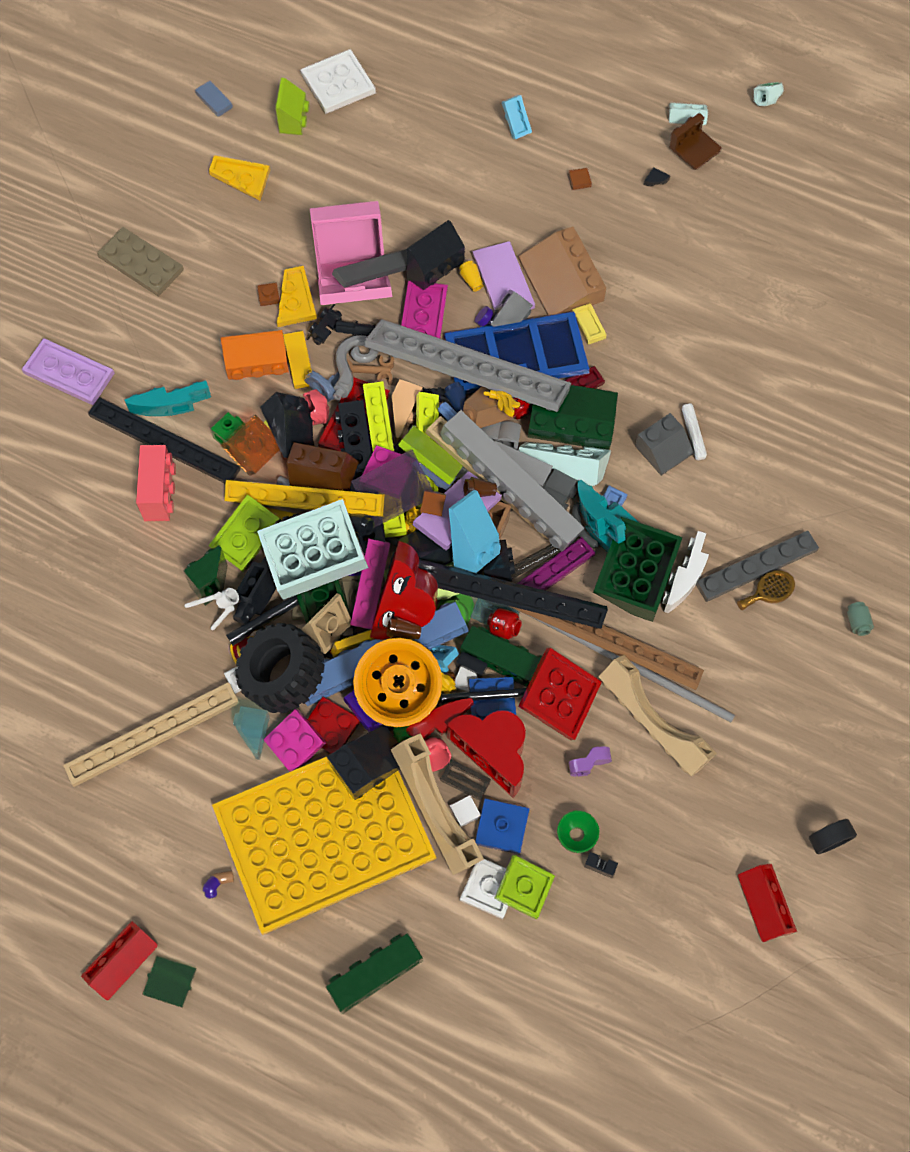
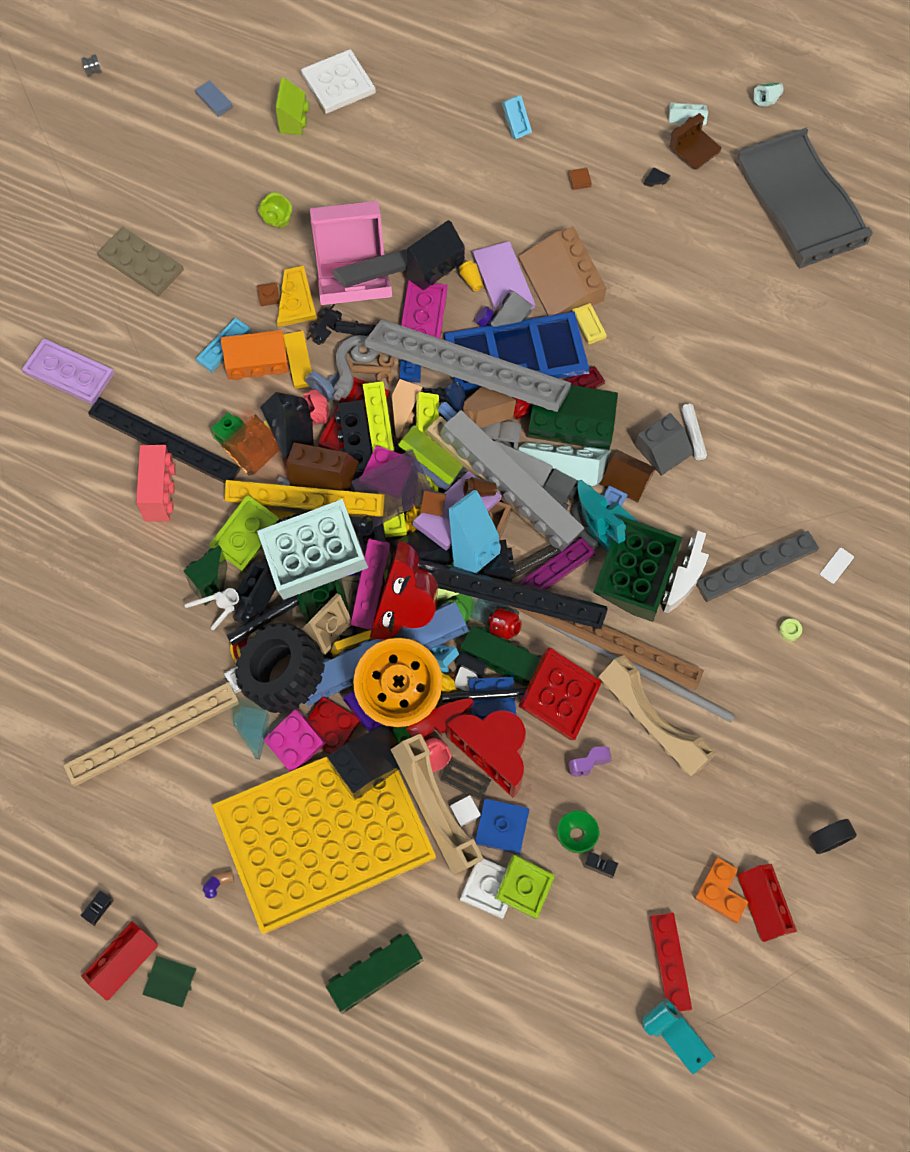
(91, 65): none -> dark grey wheel
(97, 908): none -> black piece
(160, 403): teal slope -> none
(212, 355): none -> medium azure tile
(240, 174): yellow wing -> none
(275, 210): none -> lime hair
(403, 629): reddish brown cone -> none
(410, 372): none -> blue tile
(505, 401): yellow piece -> none
(628, 475): none -> reddish brown slope
(670, 961): none -> red plate
(678, 1033): none -> teal door
(715, 891): none -> orange plate
(743, 604): pearl gold piece -> none
(790, 630): none -> yellowish green tile
(803, 198): none -> dark grey panel
(837, 565): none -> white sticker
(860, 618): sand green brick -> none

